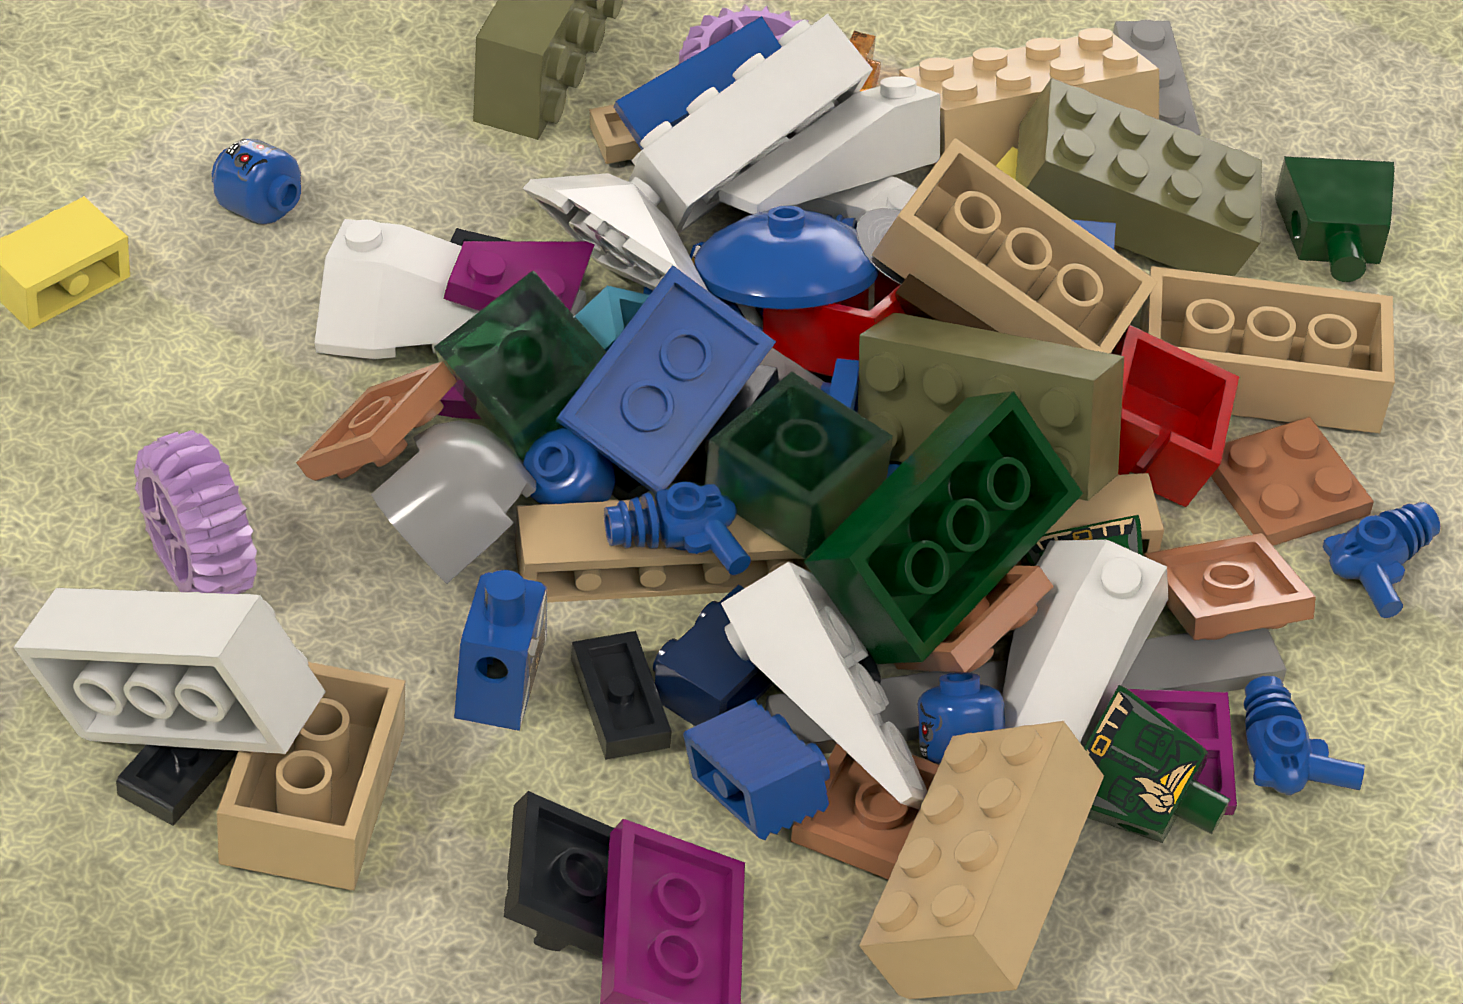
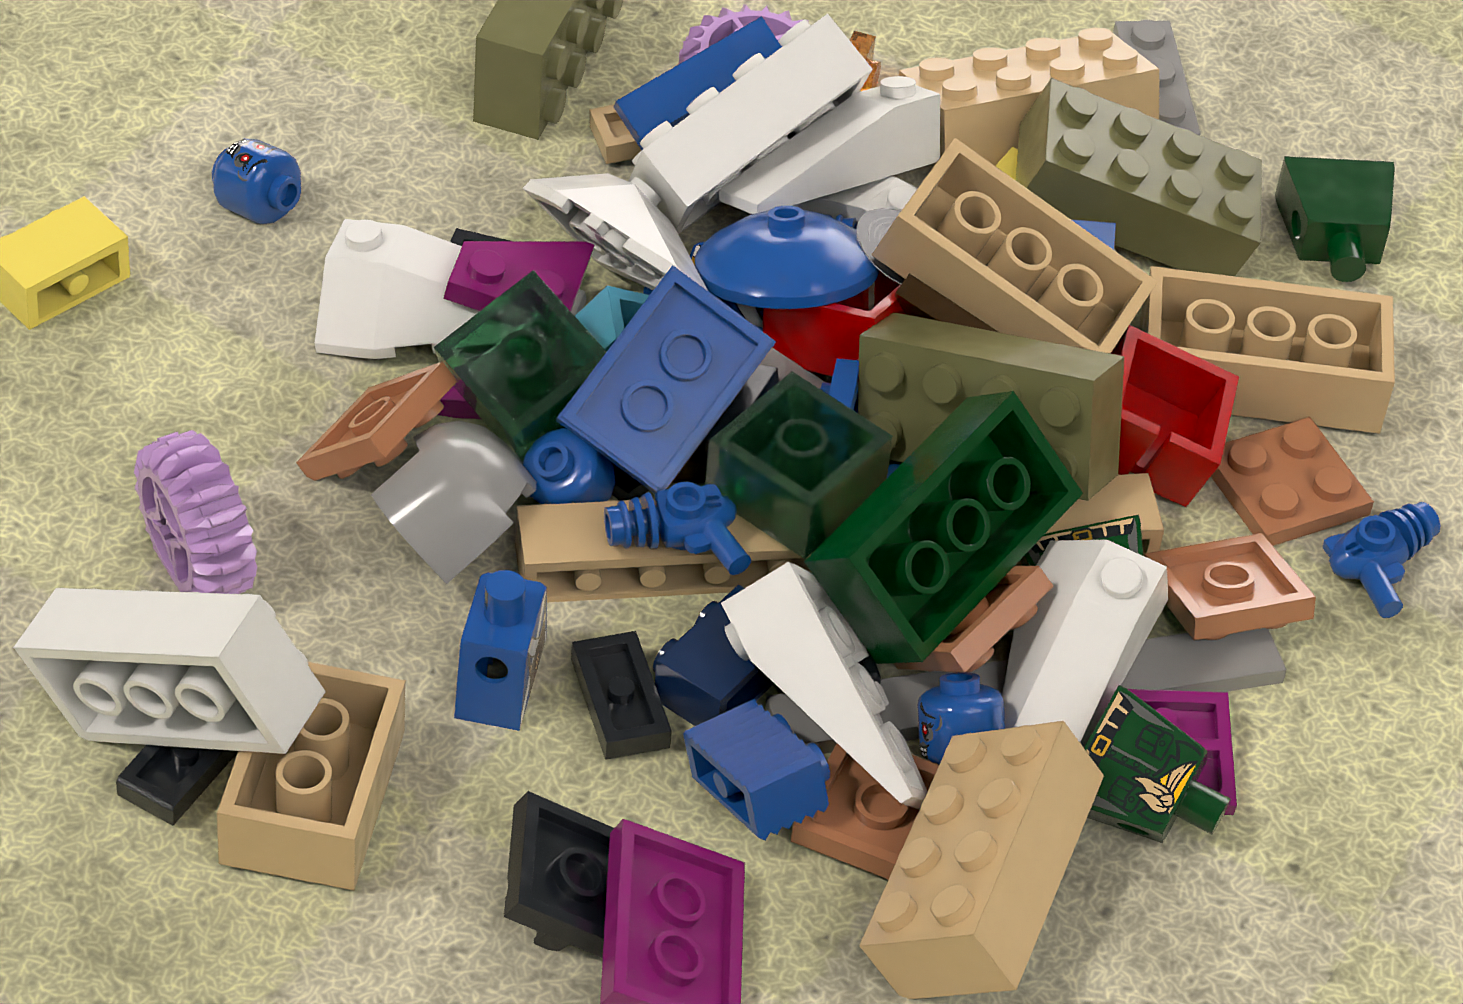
(1282, 746): blue piece -> none

